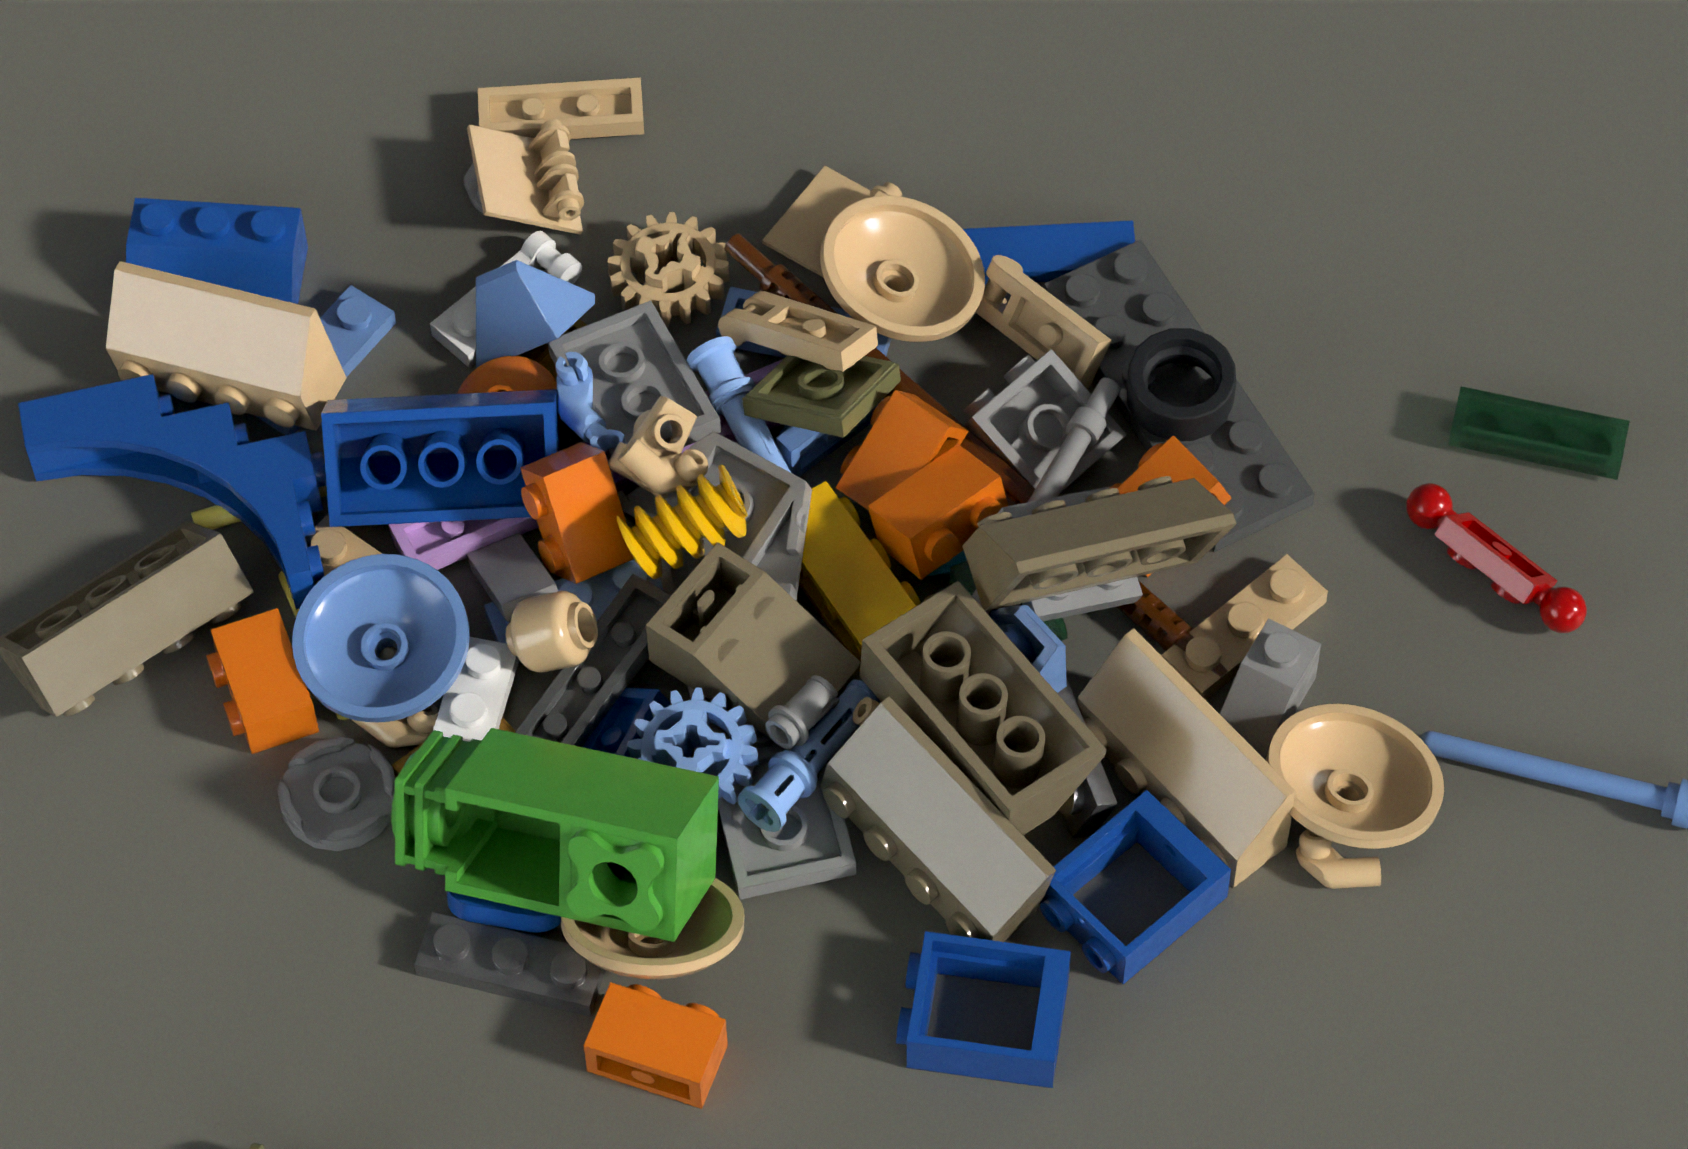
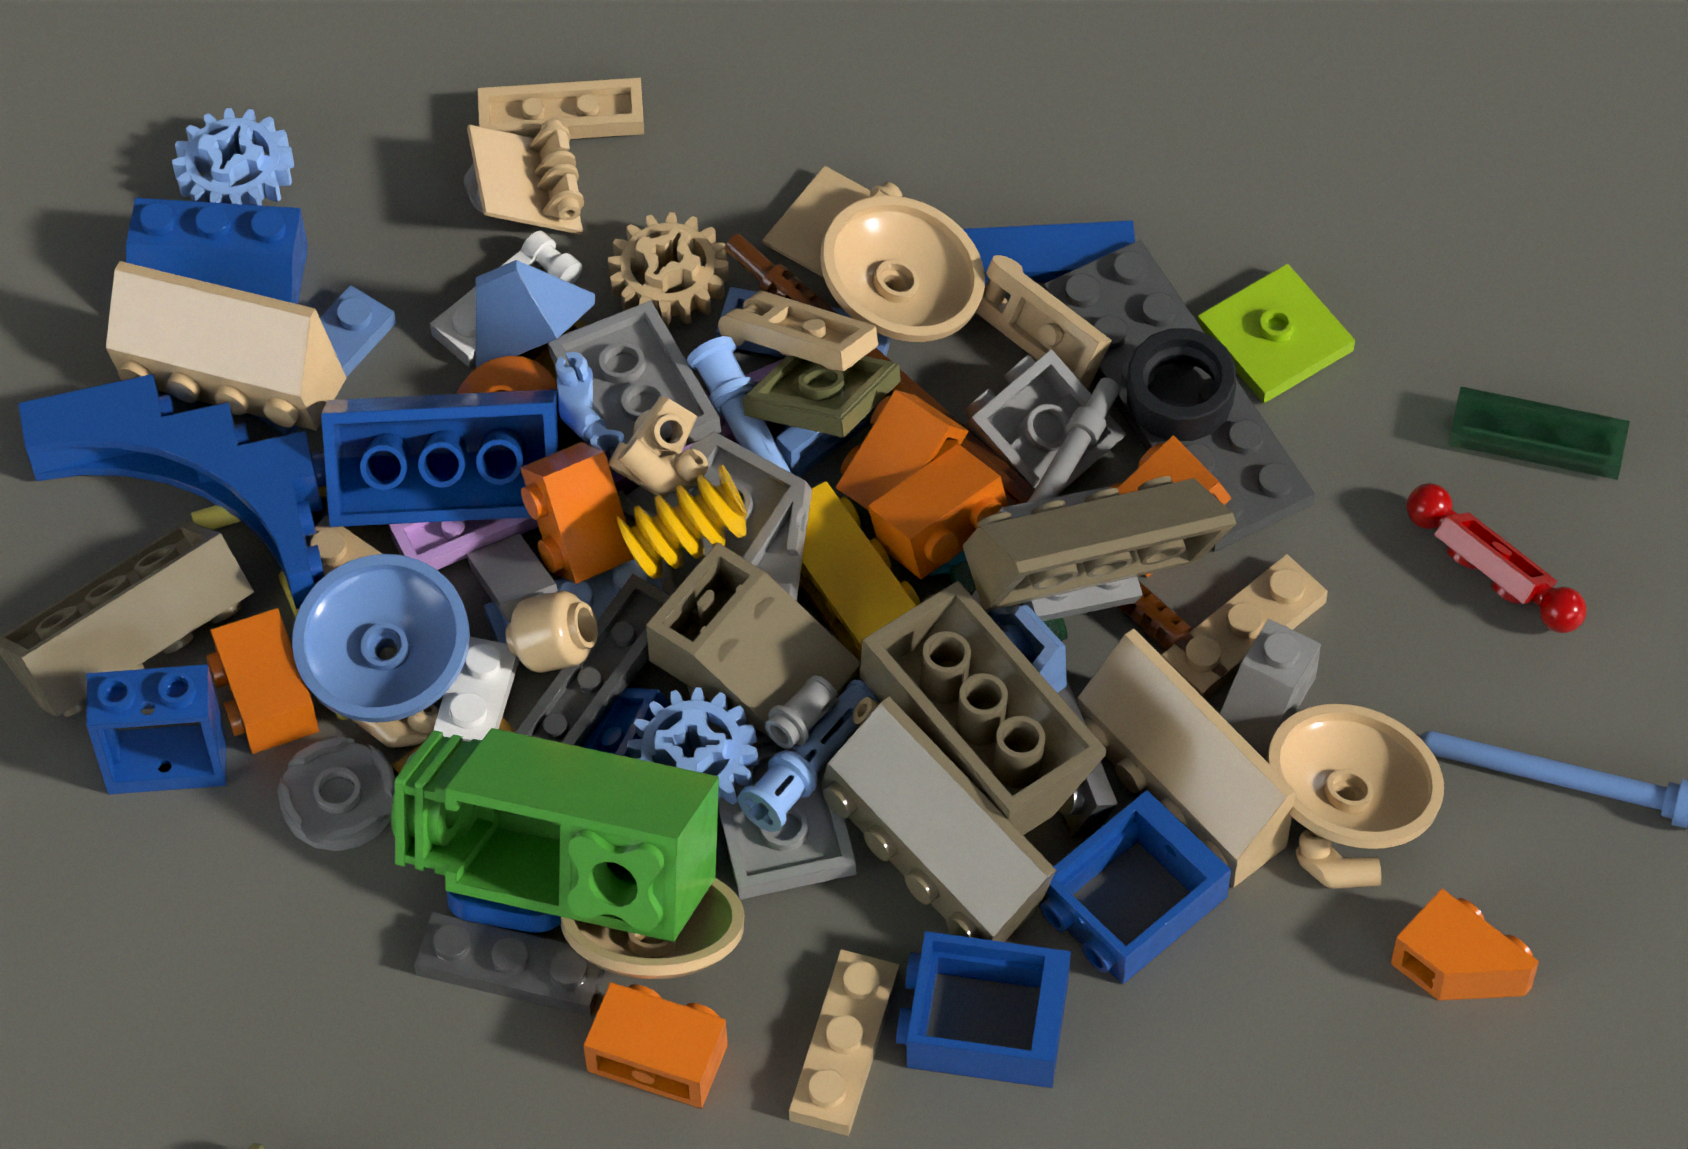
(132, 757): none -> blue window
(233, 160): none -> light blue gear
(844, 1042): none -> tan plate
(1277, 333): none -> lime plate
(1461, 955): none -> orange slope

